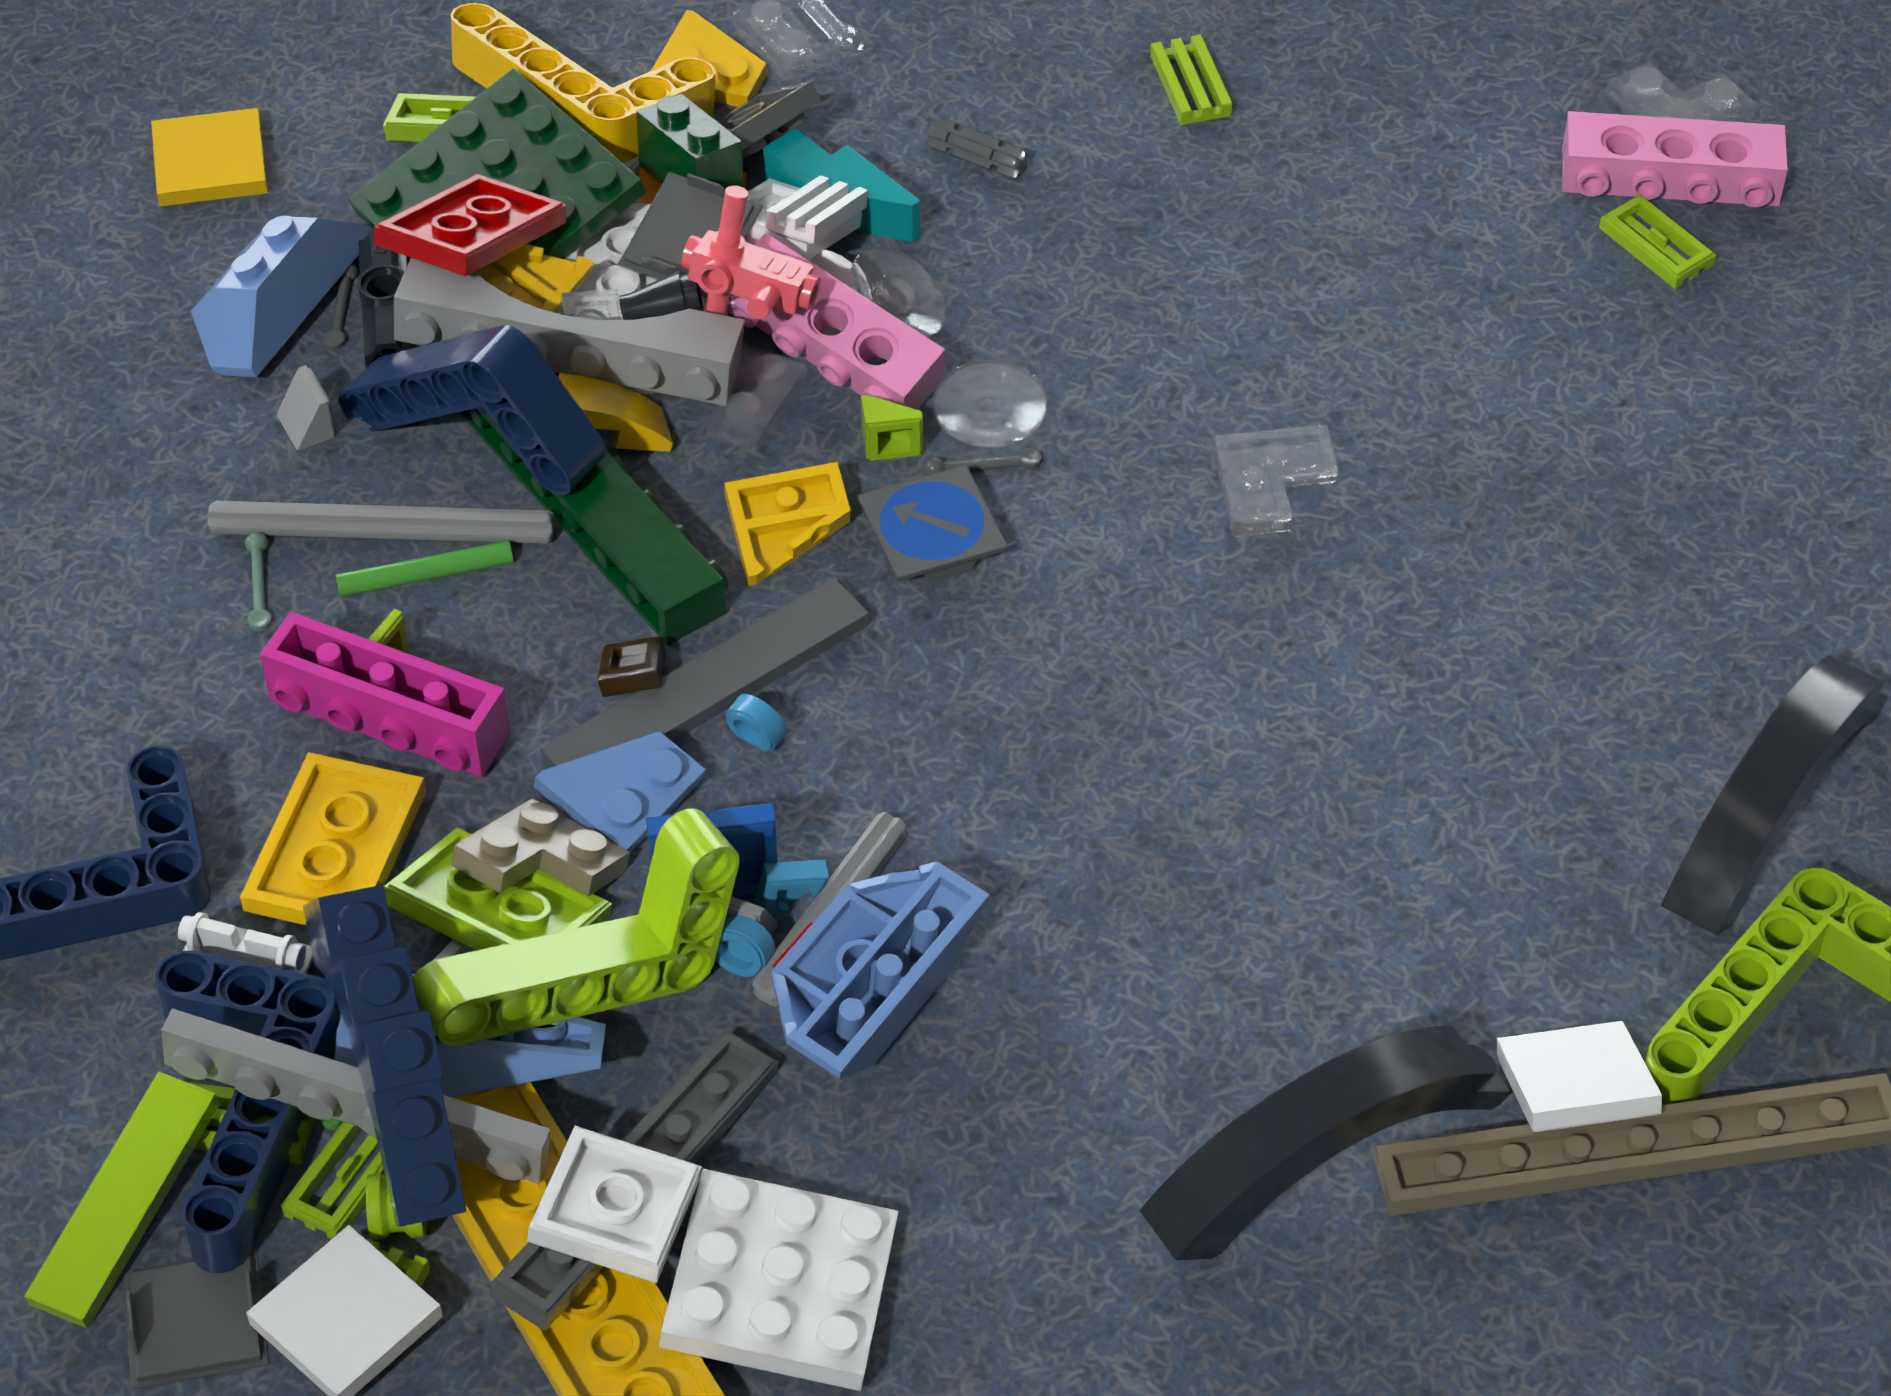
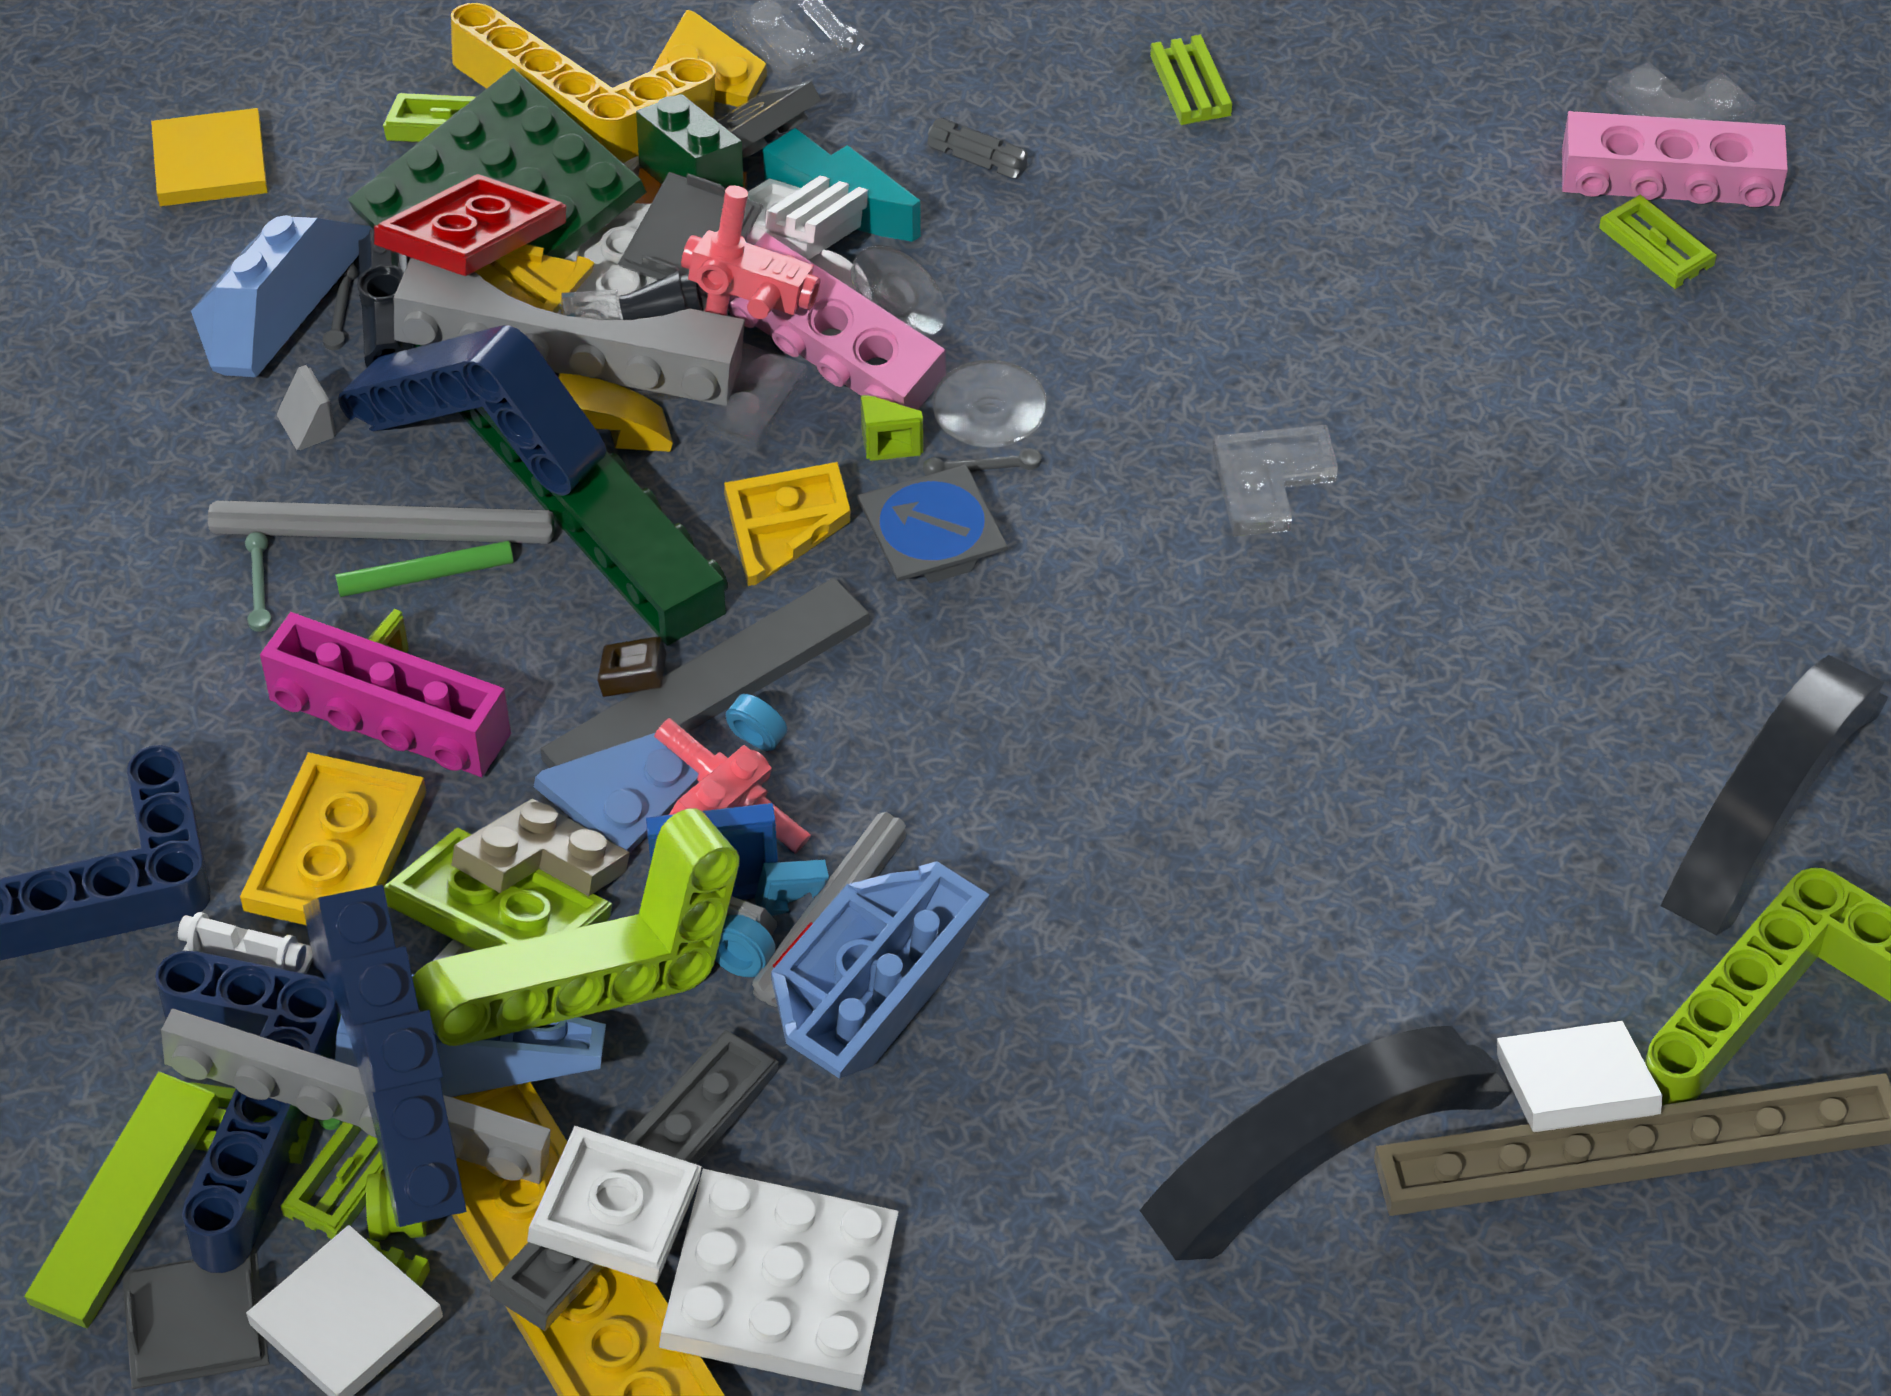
(727, 781): none -> coral piece

